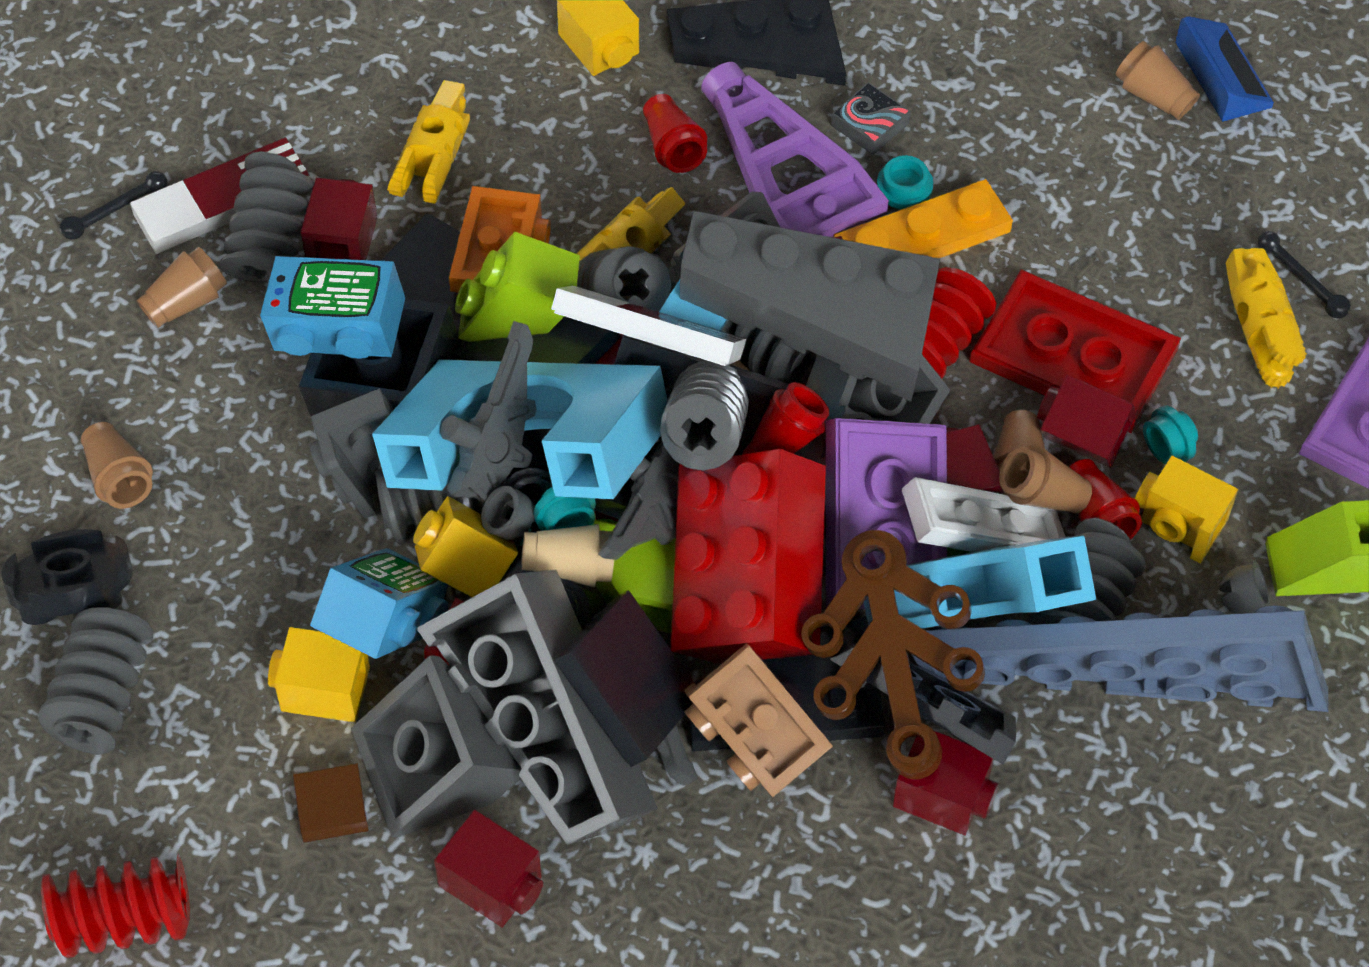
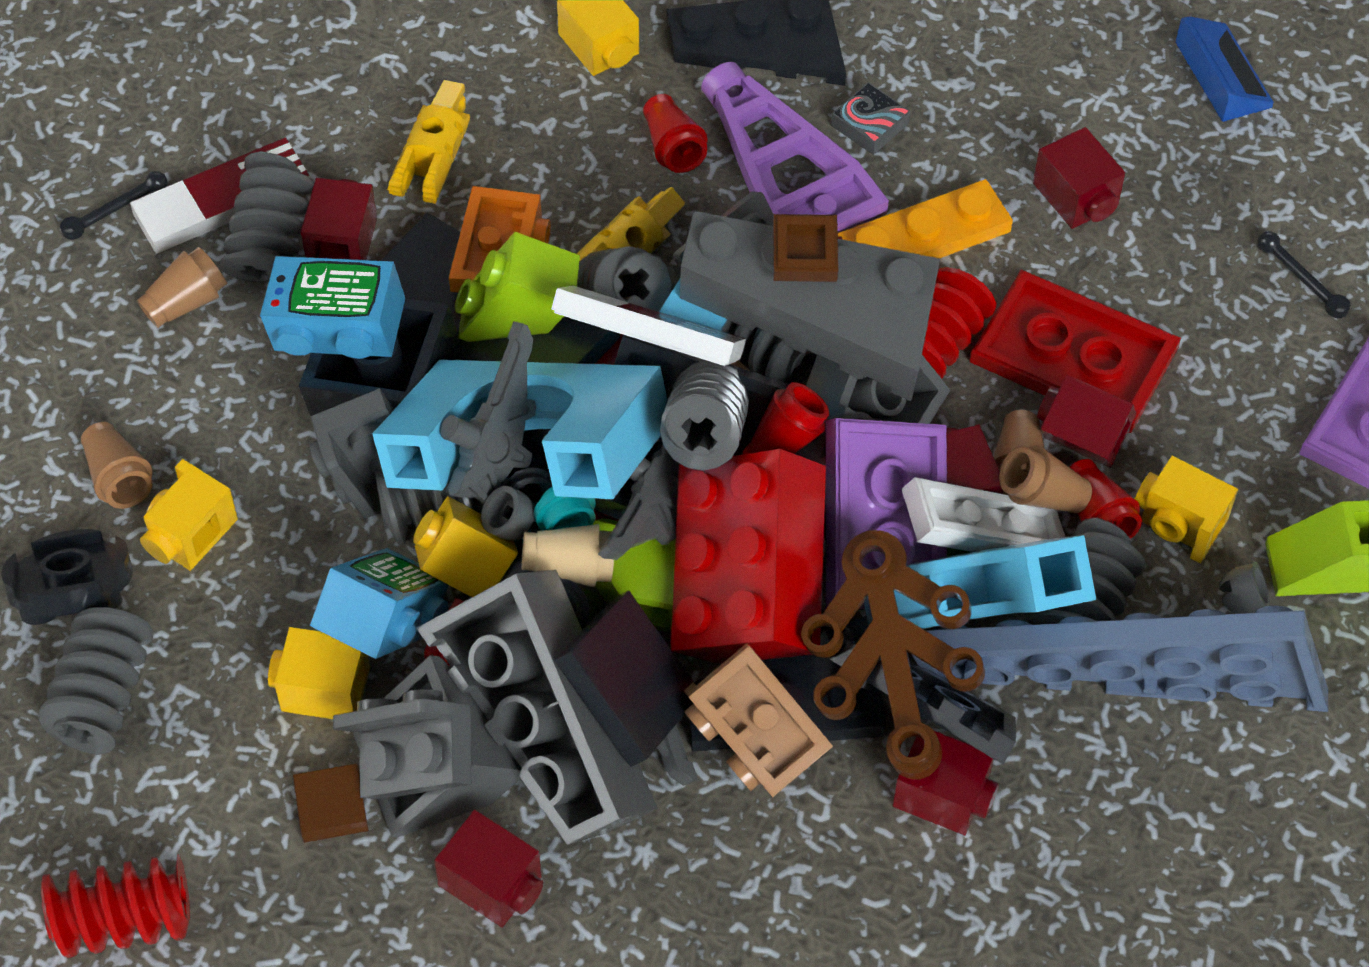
(188, 517): none -> yellow brick
(410, 744): none -> dark grey bracket
(805, 248): none -> reddish brown tile
(905, 181): teal plate -> none
(1079, 178): none -> dark red brick
(1156, 79): medium nougat cone -> none
(1170, 434): teal plate -> none
(1265, 315): yellow hinge -> none

